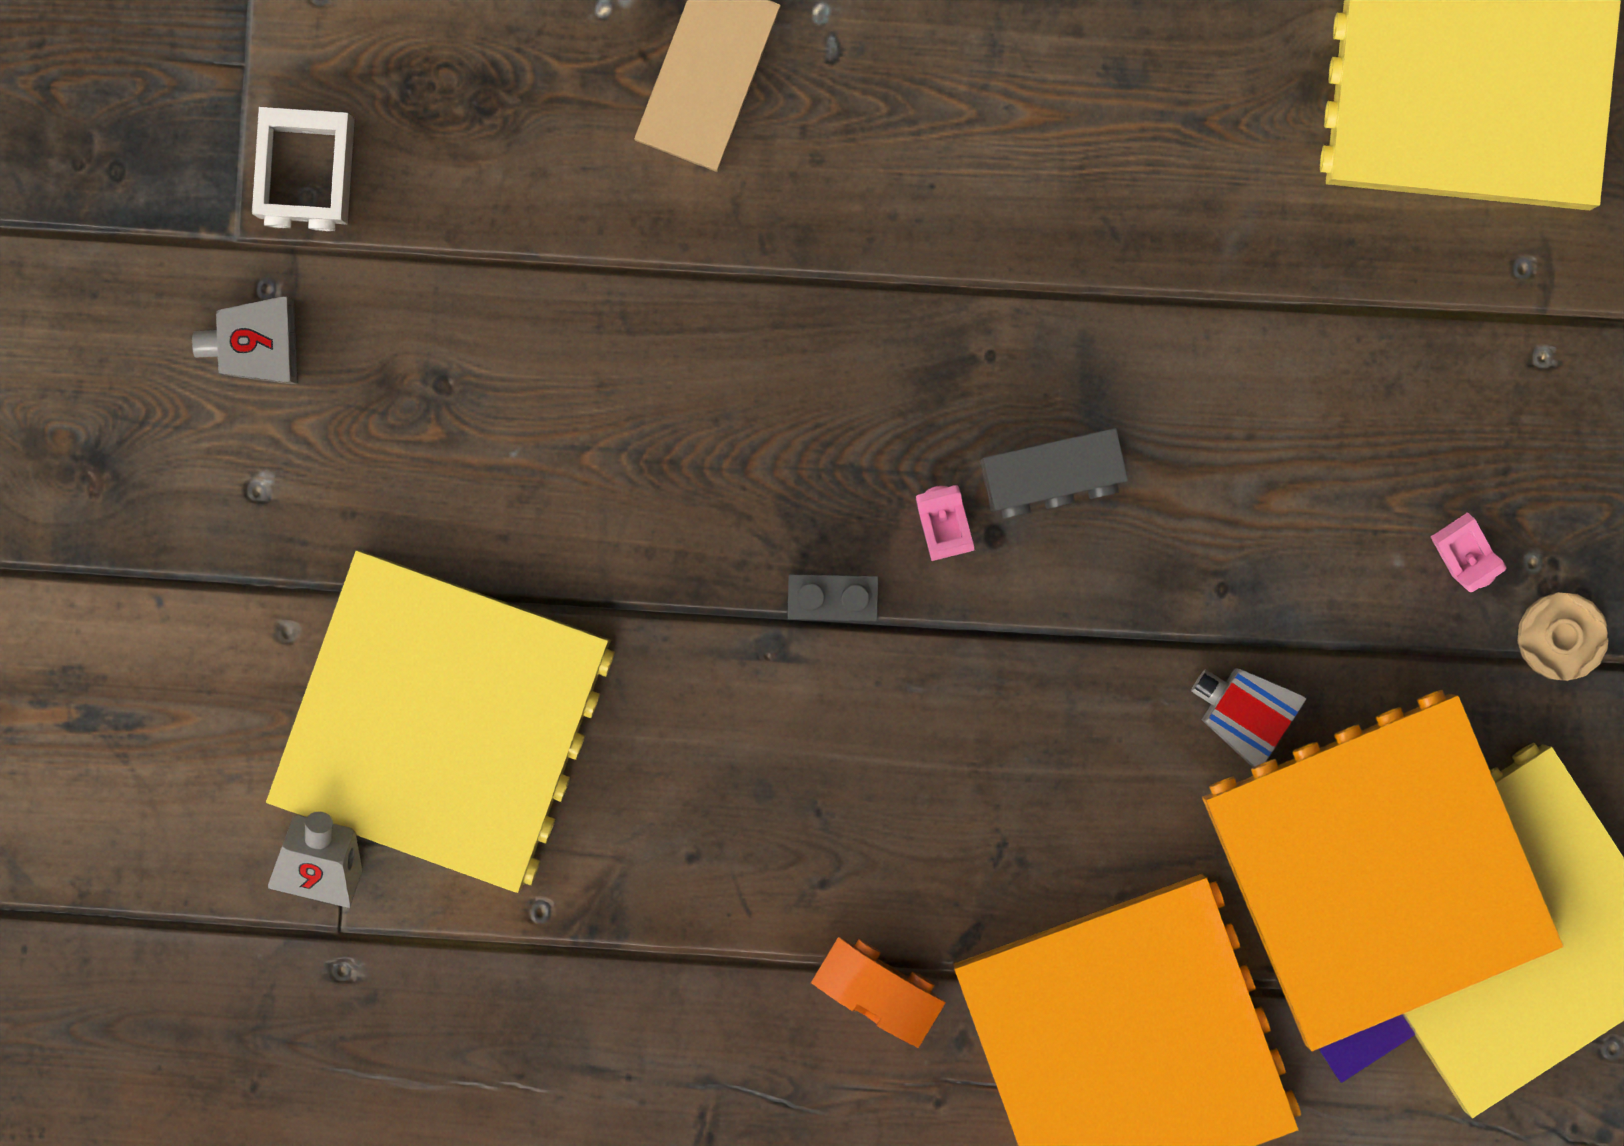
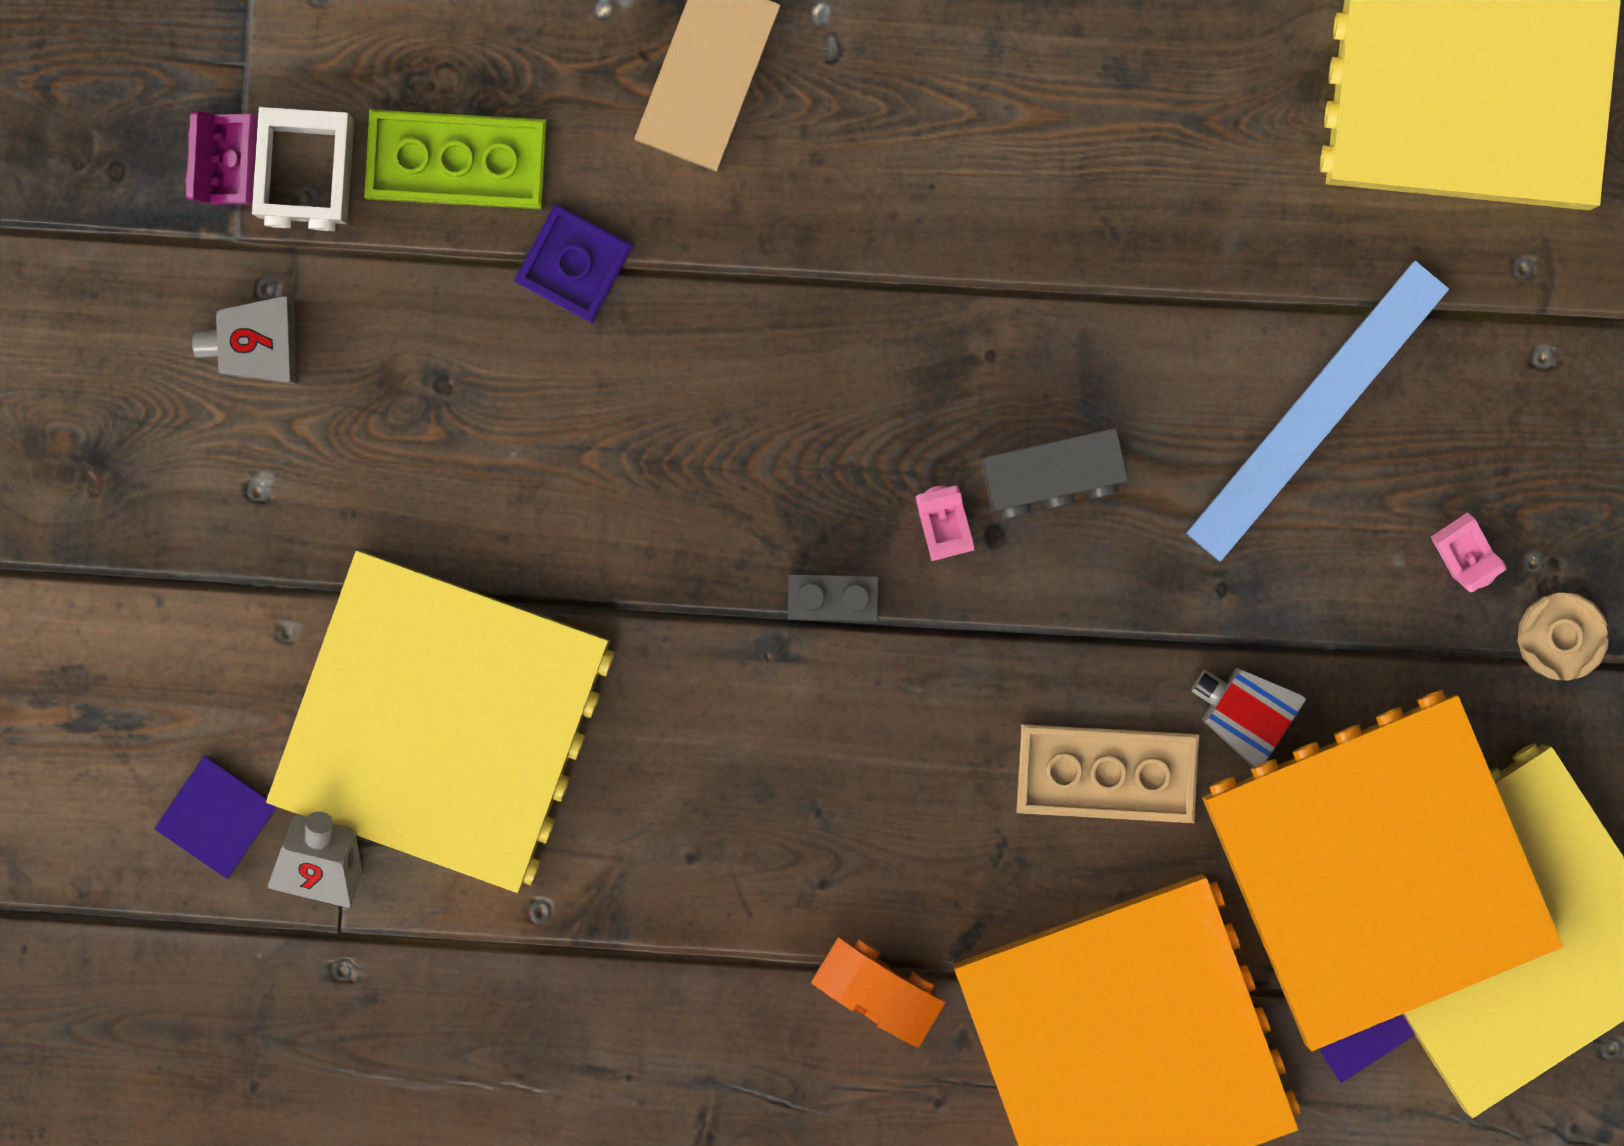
(216, 817): none -> dark purple tile
(221, 158): none -> magenta bracket
(455, 159): none -> lime tile
(574, 263): none -> dark purple tile
(1107, 773): none -> tan tile
(1317, 411): none -> light blue tile

